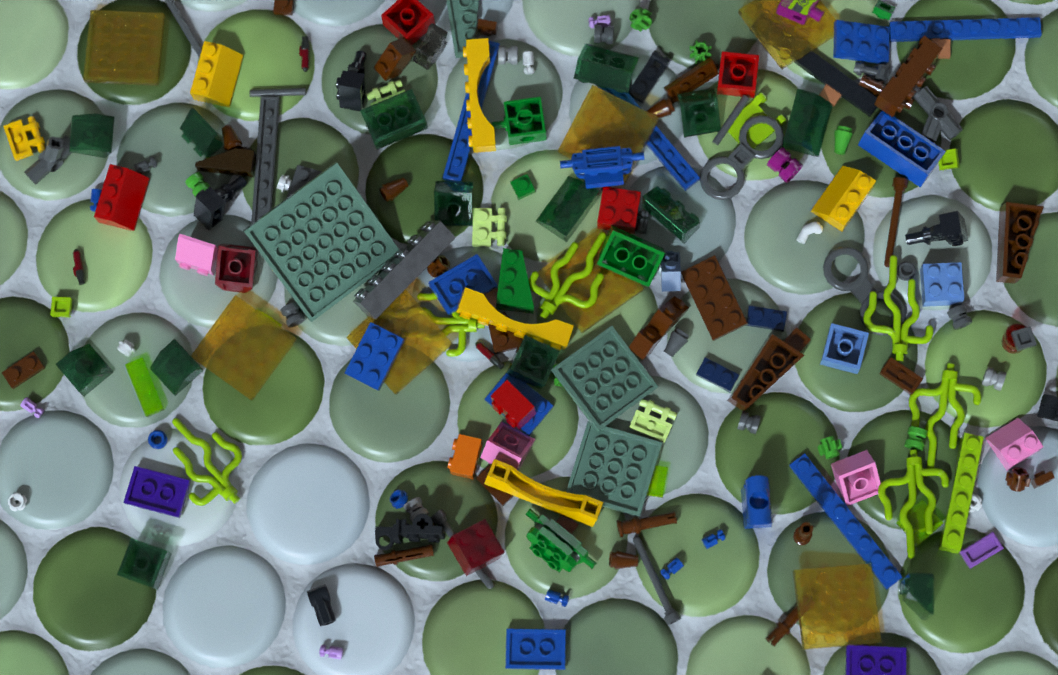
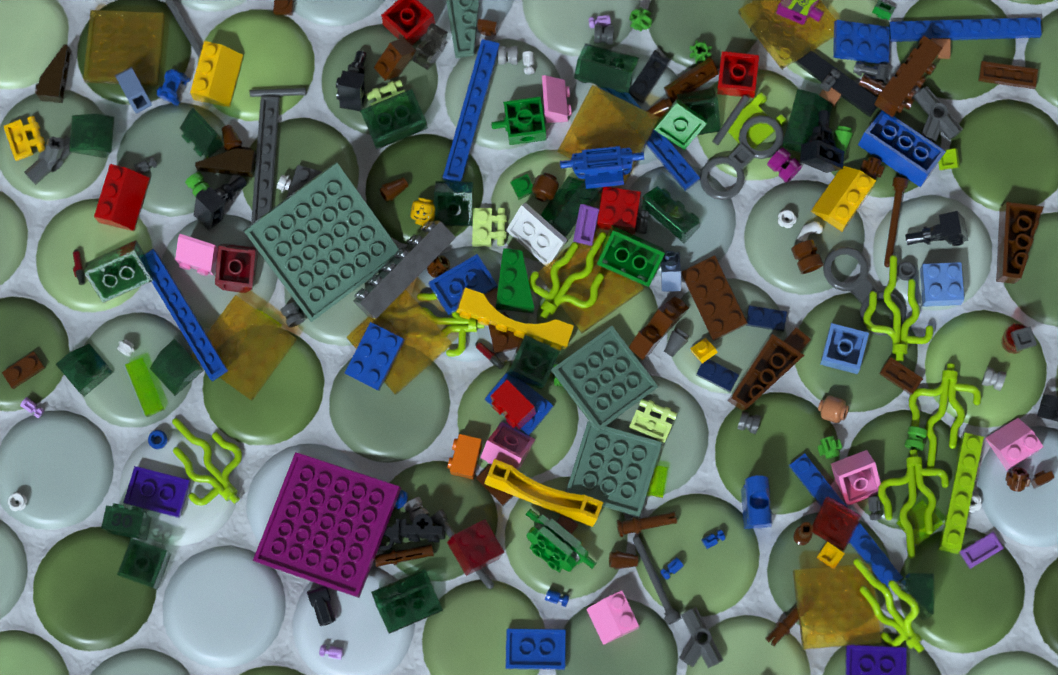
(54, 78): none -> dark brown slope
(61, 307): lime plate -> none
(95, 195): blue piece -> none
(118, 271): none -> clear green slope
(126, 522): none -> clear green brick
(133, 90): none -> sand blue slope
(172, 81): none -> blue piece
(185, 318): none -> blue plate
(304, 53): piece -> none
(327, 524): none -> magenta plate
(407, 601): none -> clear green slope
(422, 211): none -> yellow head
(478, 59): yellow arch -> none
(536, 234): none -> white plate
(545, 187): none -> reddish brown head
(555, 99): none -> bright pink slope
(586, 225): none -> medium lavender tile
(612, 617): none -> bright pink slope
(680, 124): none -> plate
(696, 649): none -> dark grey piece
(703, 350): none -> yellow plate
(786, 214): none -> white plate
(807, 256): none -> reddish brown wheel
(821, 149): none -> black brick
(830, 80): none -> dark grey piece
(830, 555): none -> yellow plate
(833, 409): none -> nougat head
(835, 523): none -> clear red plate
(872, 167): none -> reddish brown gear
(874, 506): none -> dark grey piece
(902, 625): none -> lime plant
(959, 317): dark grey wheel -> none
(1008, 75): none -> reddish brown plate

